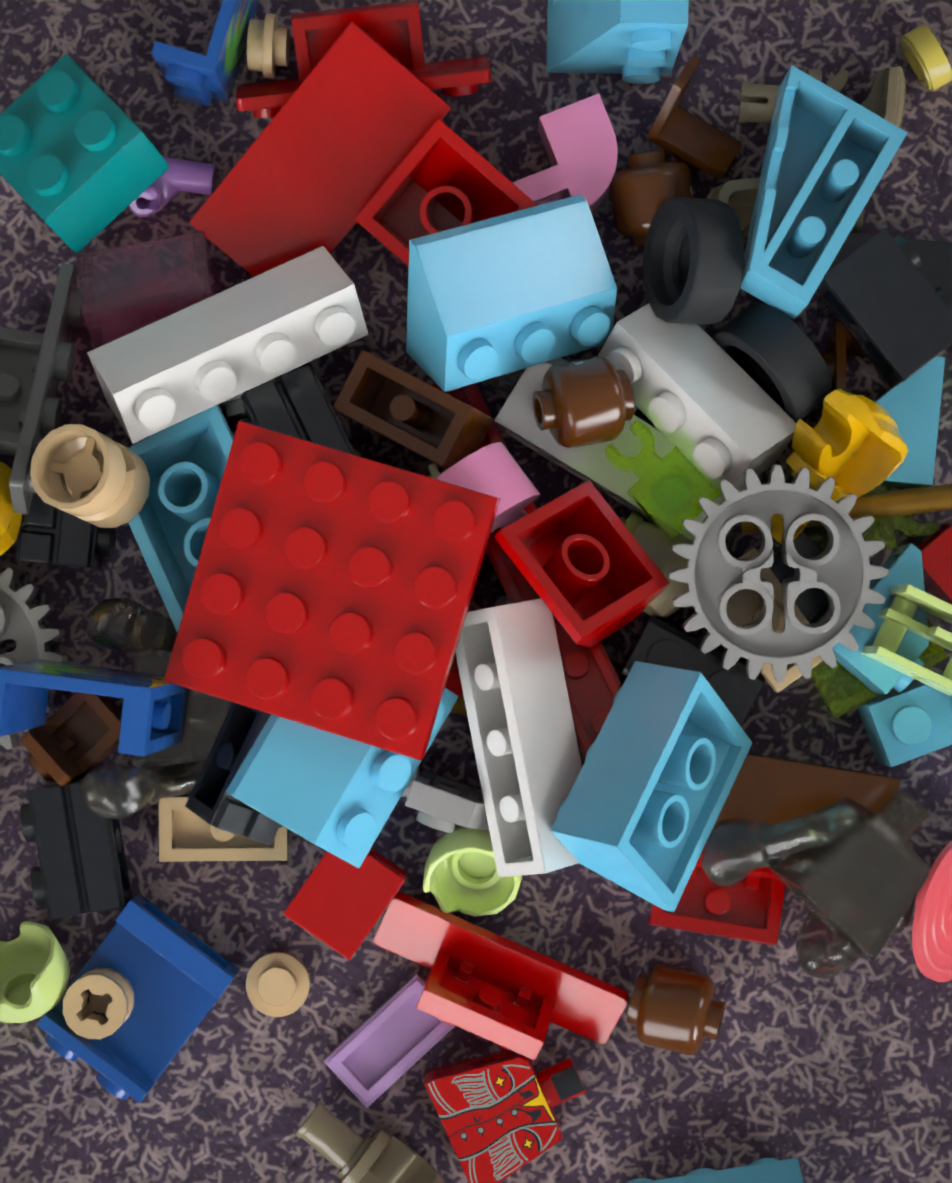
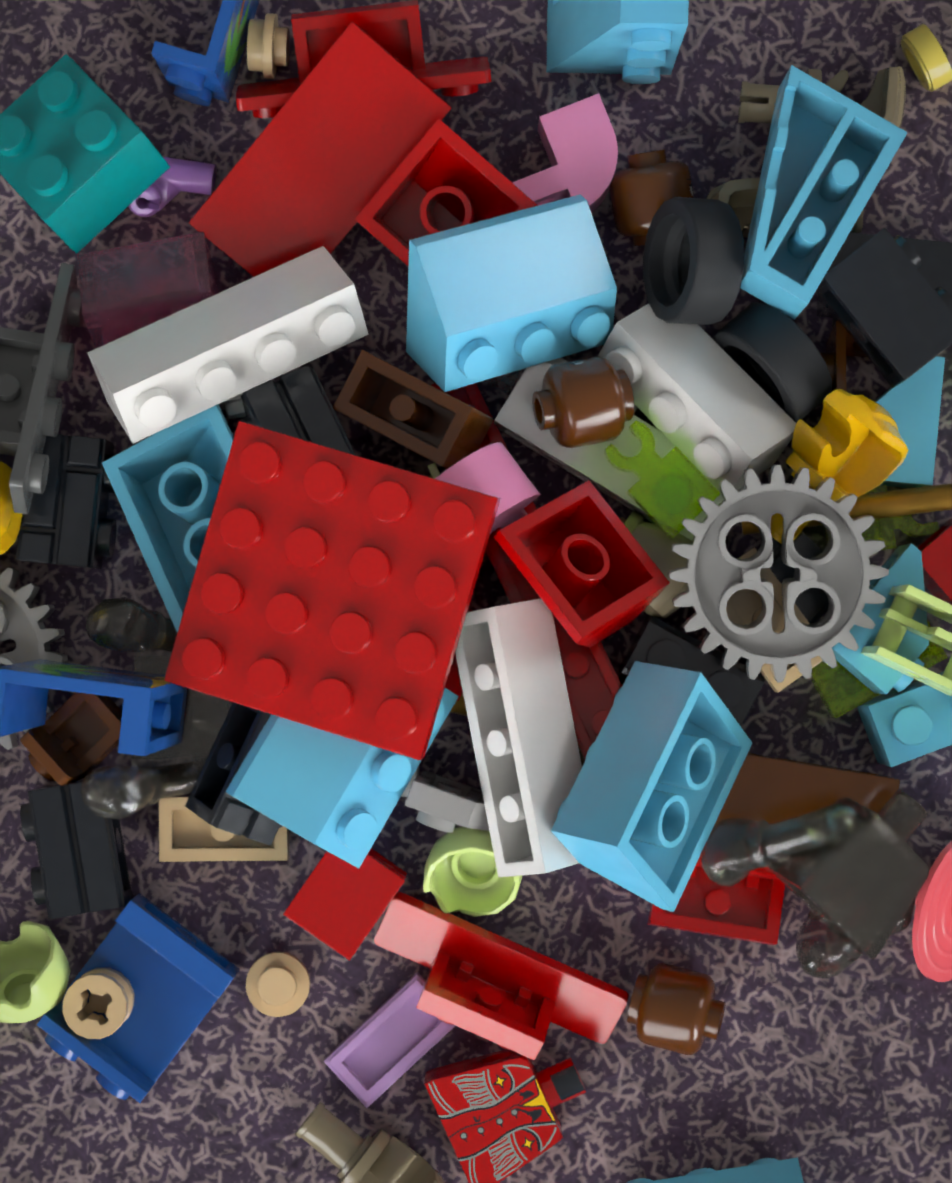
(89, 476): tan wheel -> none
(688, 136): reddish brown bracket -> none

